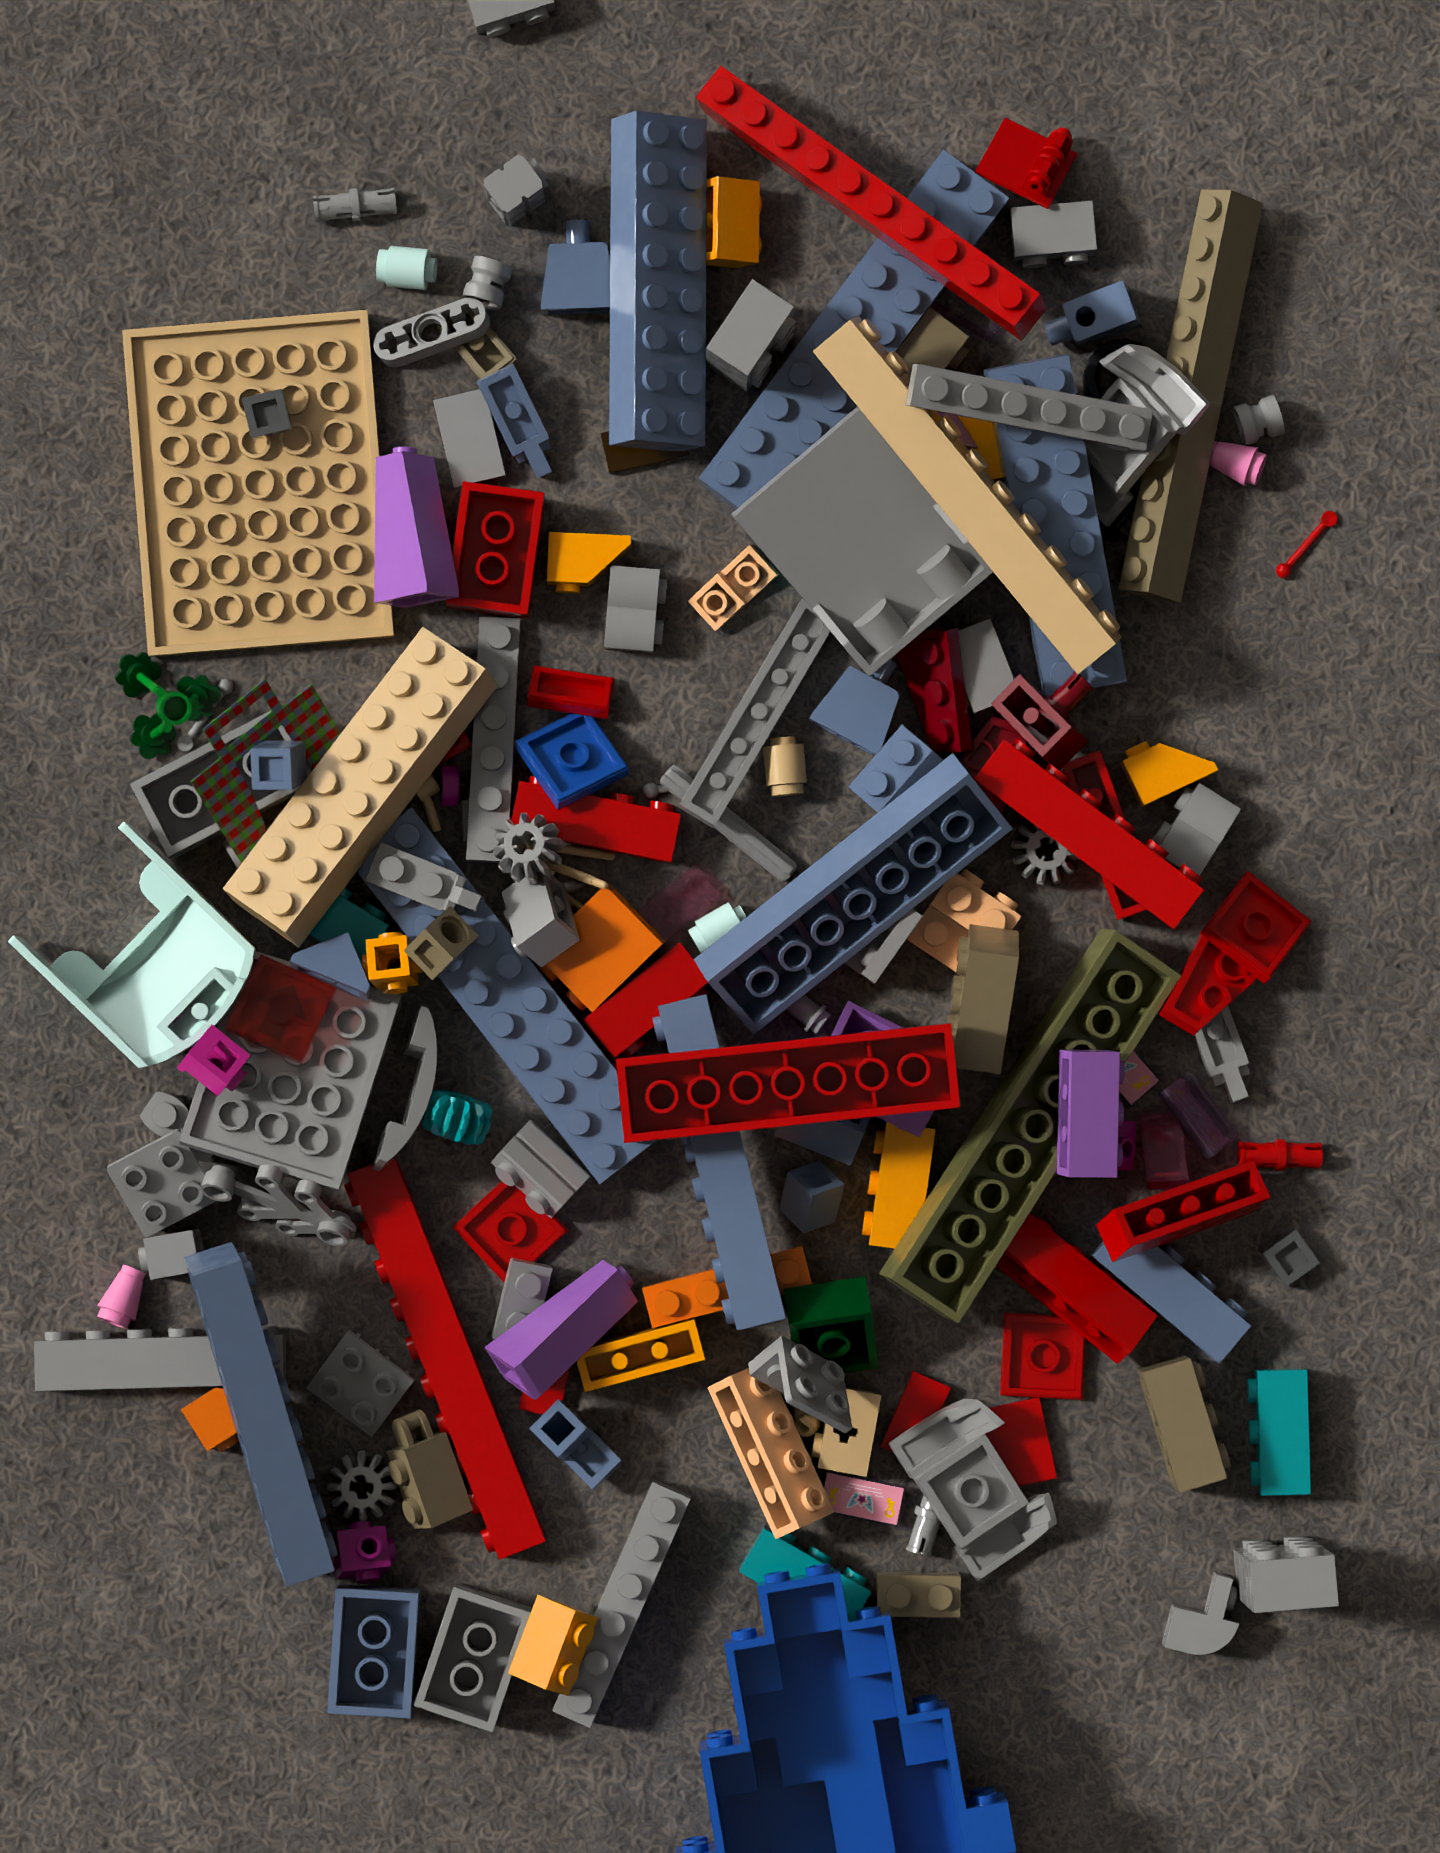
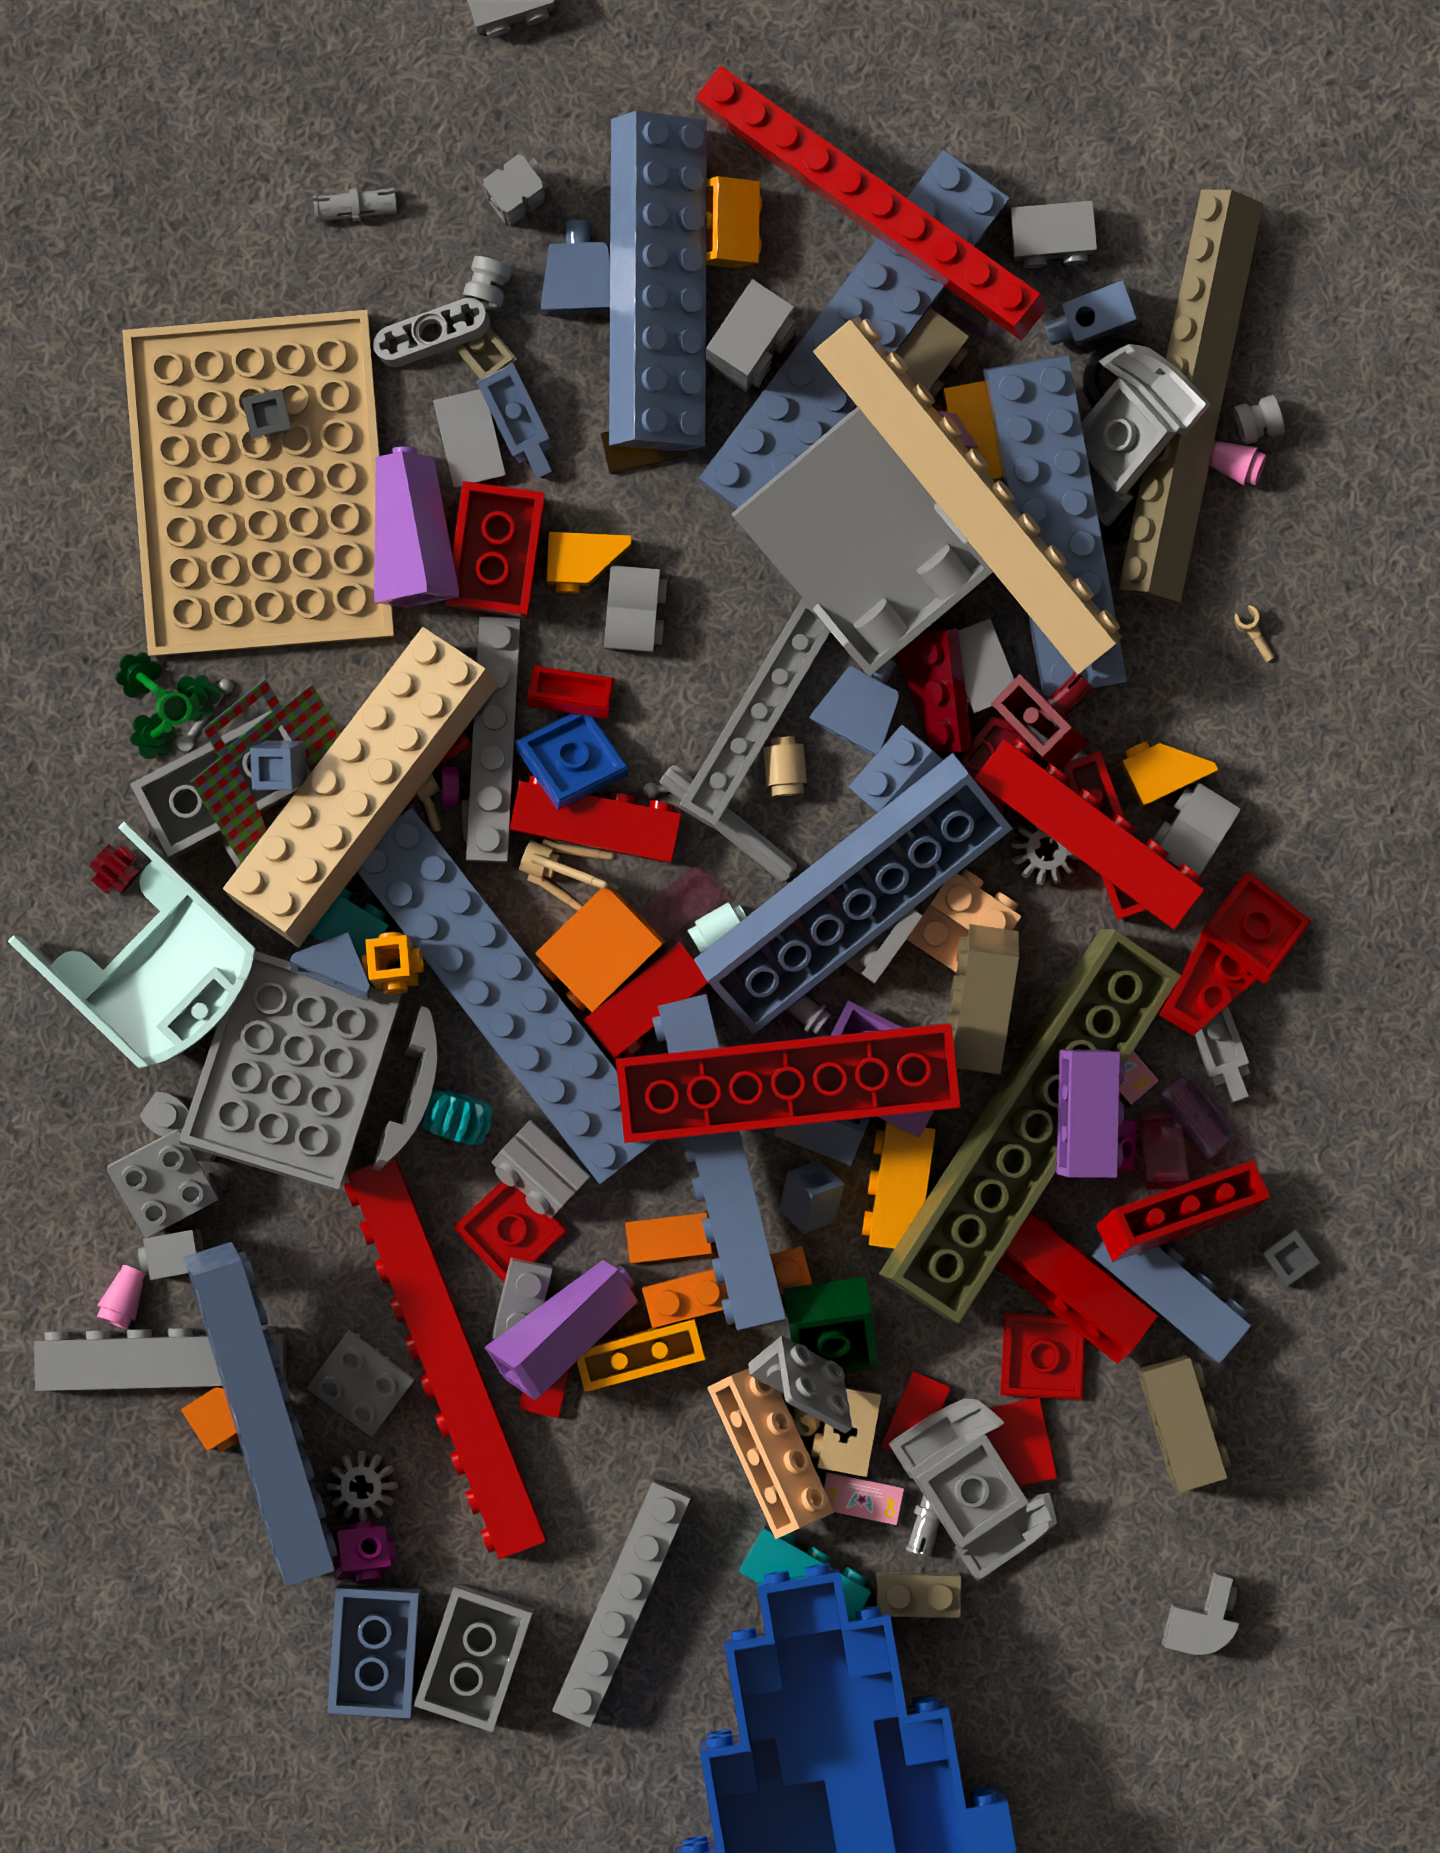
(114, 869): none -> dark red gear
(216, 1061): dark pink brick -> none
(281, 1009): clear red tile -> none
(293, 1219): light grey plant -> none
(406, 267): light aqua brick -> none
(420, 880): light grey hinge -> none
(426, 1473): dark tan brick -> none
(441, 943): dark tan brick -> none
(525, 835): light grey gear -> none
(540, 918): light grey brick -> none
(553, 1645): light orange brick -> none
(576, 1444): sand blue brick -> none
(667, 1238): none -> orange tile
(733, 587): light nougat slope -> none
(1028, 161): red hinge -> none
(1029, 407): light grey plate -> none
(1255, 633): none -> tan hand
(1279, 1431): teal brick -> none
(1281, 1154): red pin -> none
(1285, 1575): light grey brick -> none
(1328, 519): red hinge -> none

